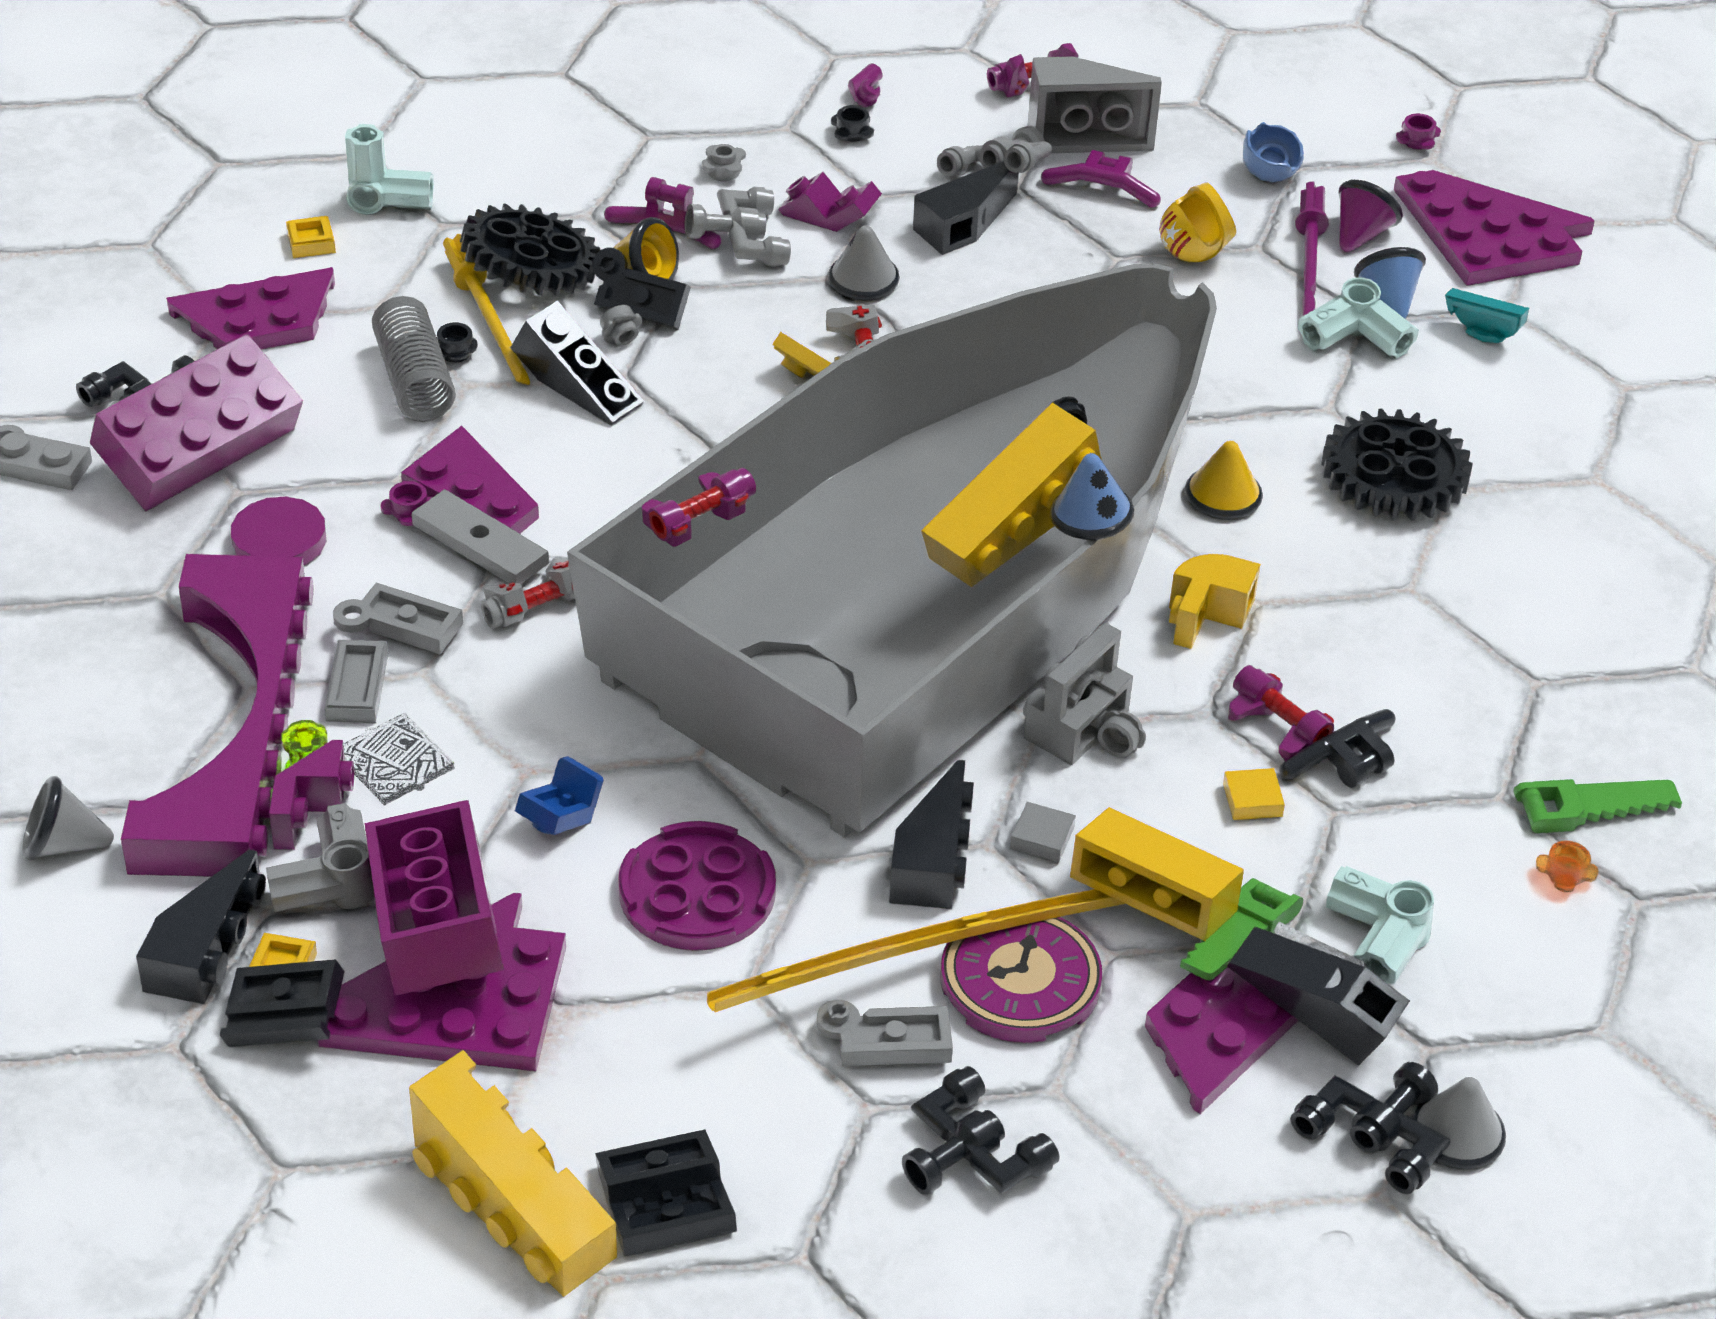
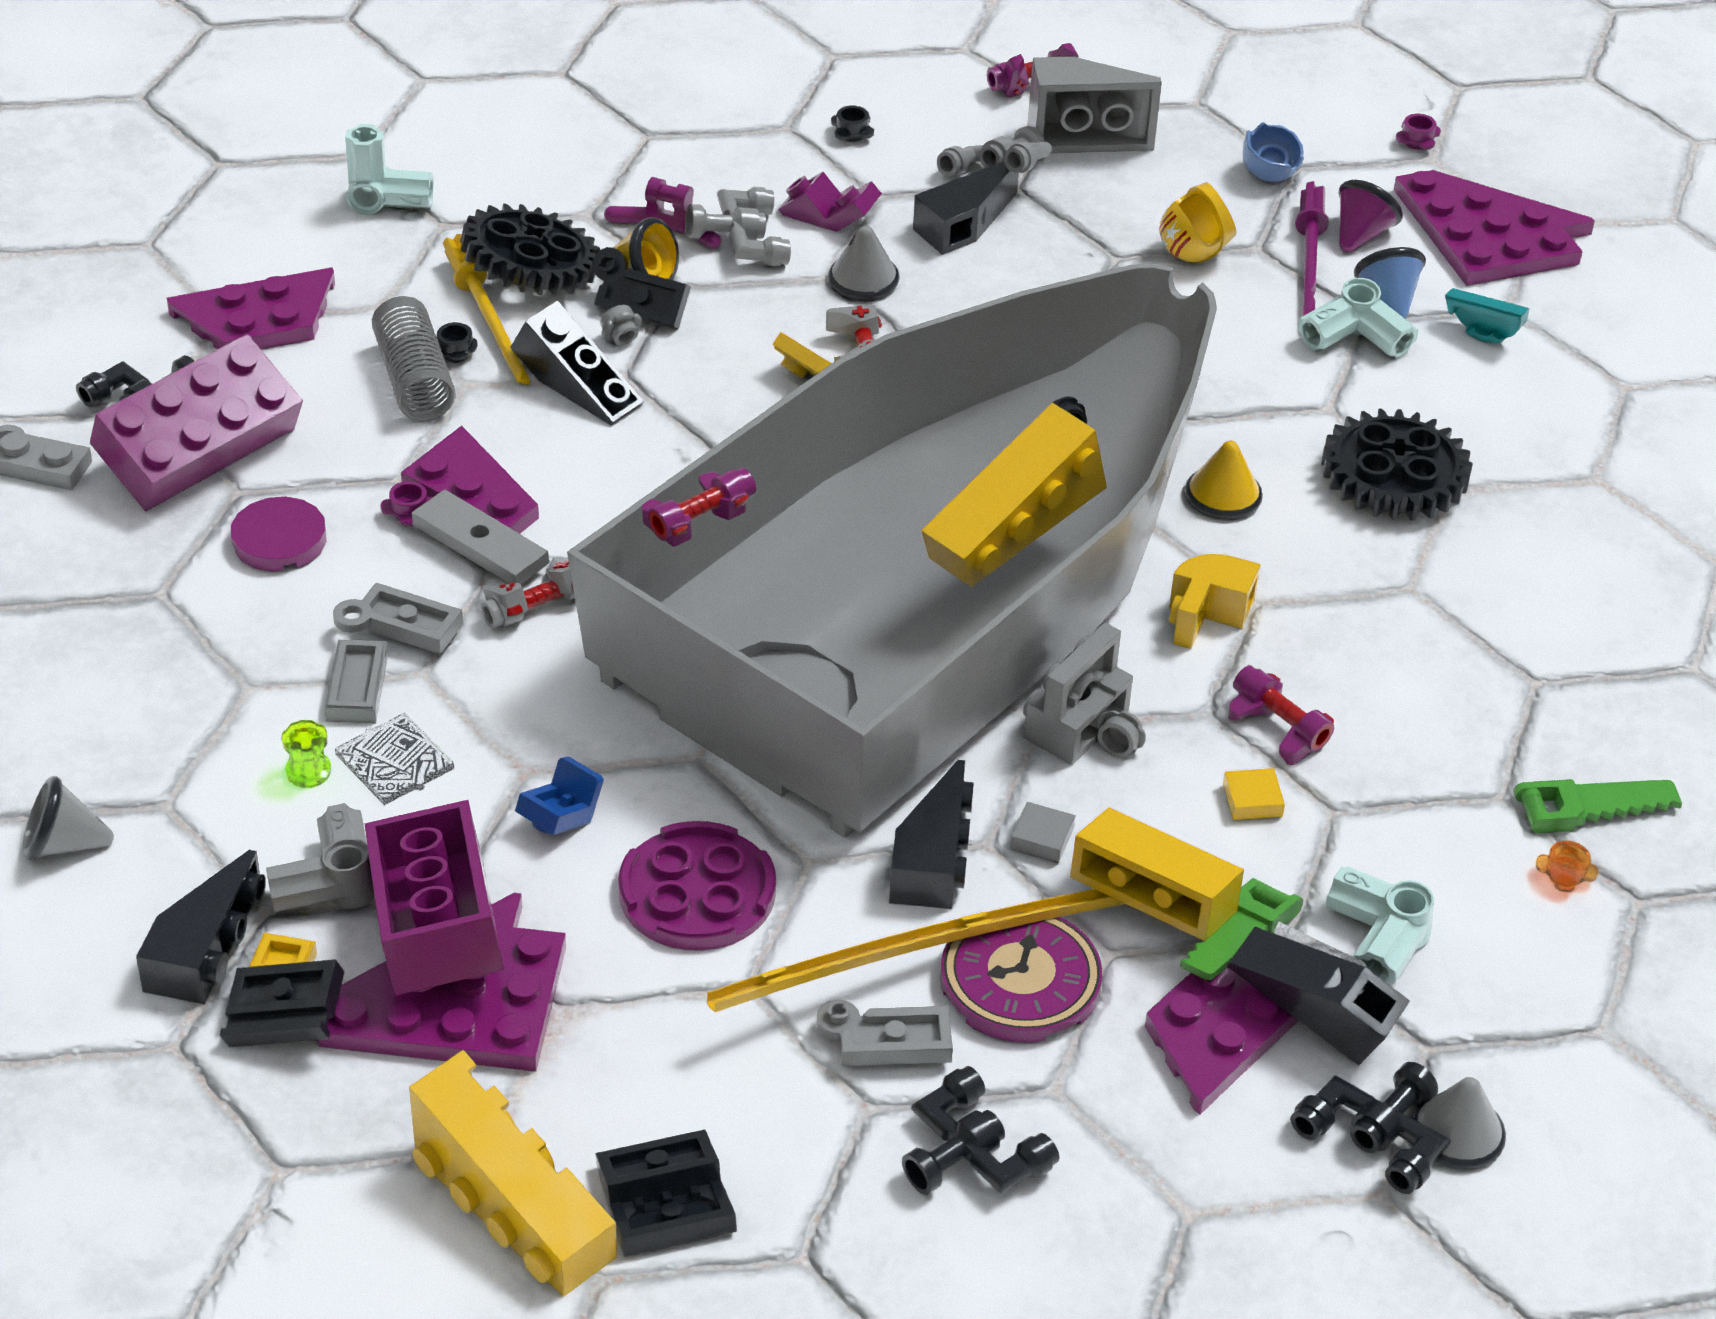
(223, 806): magenta arch -> none
(308, 787): magenta slope -> none
(310, 236): yellow tile -> none
(723, 162): light grey plate -> none
(862, 85): magenta arm -> none
(1092, 503): medium blue hat -> none
(1106, 172): magenta piece -> none
(1339, 750): black piece -> none

